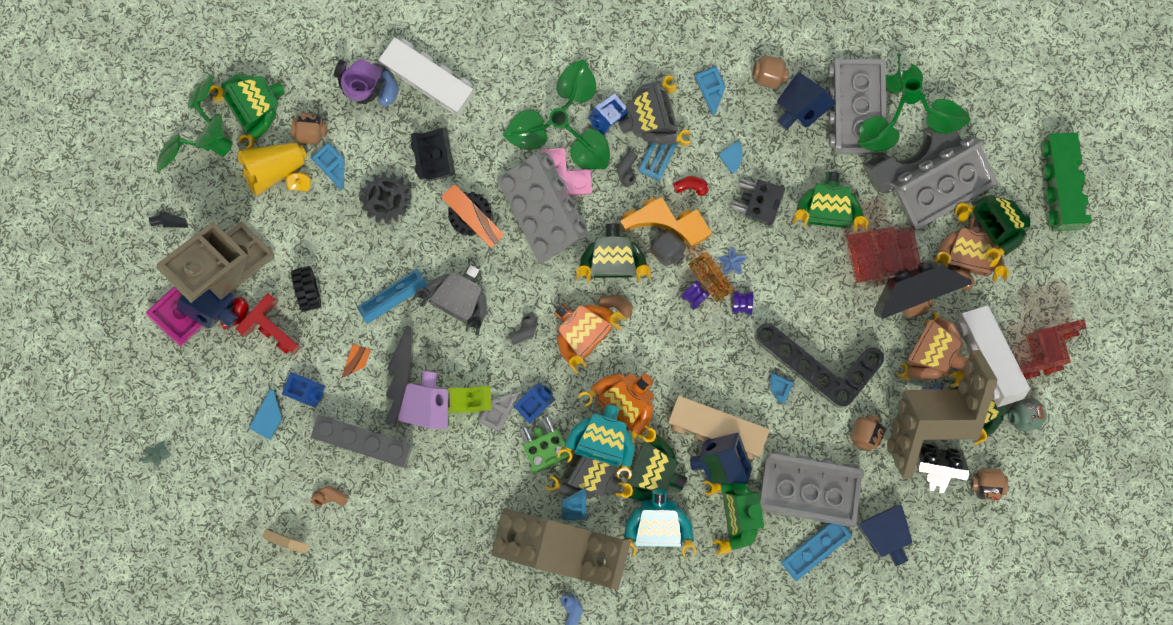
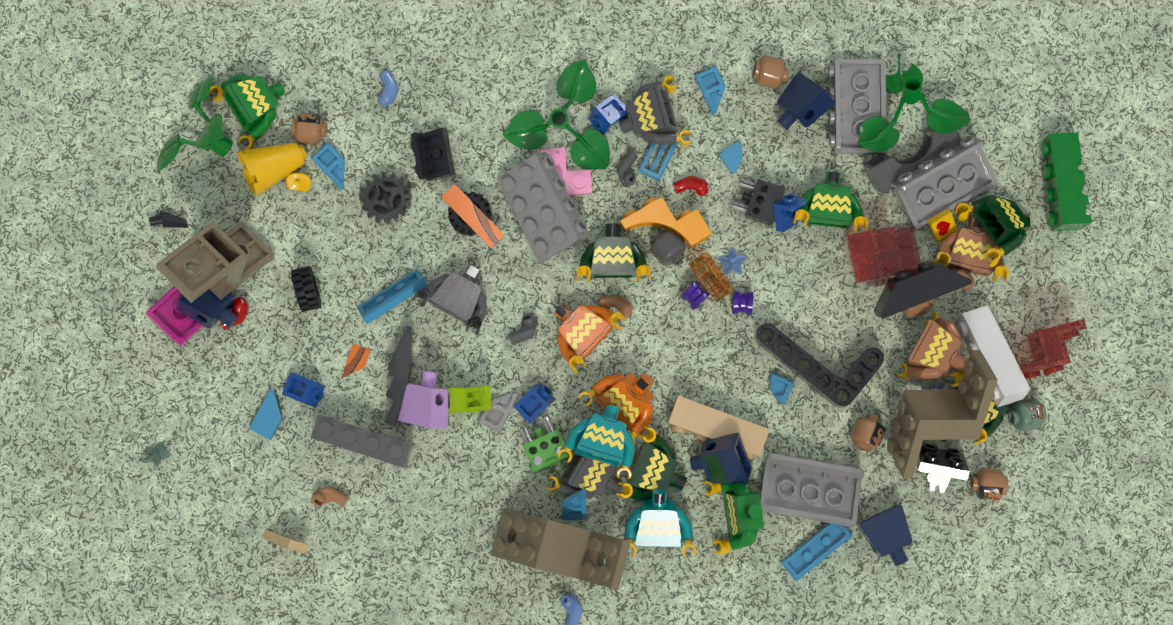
(267, 328): red bracket -> none
(360, 81): medium lavender cap -> none
(427, 76): white brick -> none
(785, 210): none -> blue bracket
(942, 225): none -> yellow tile

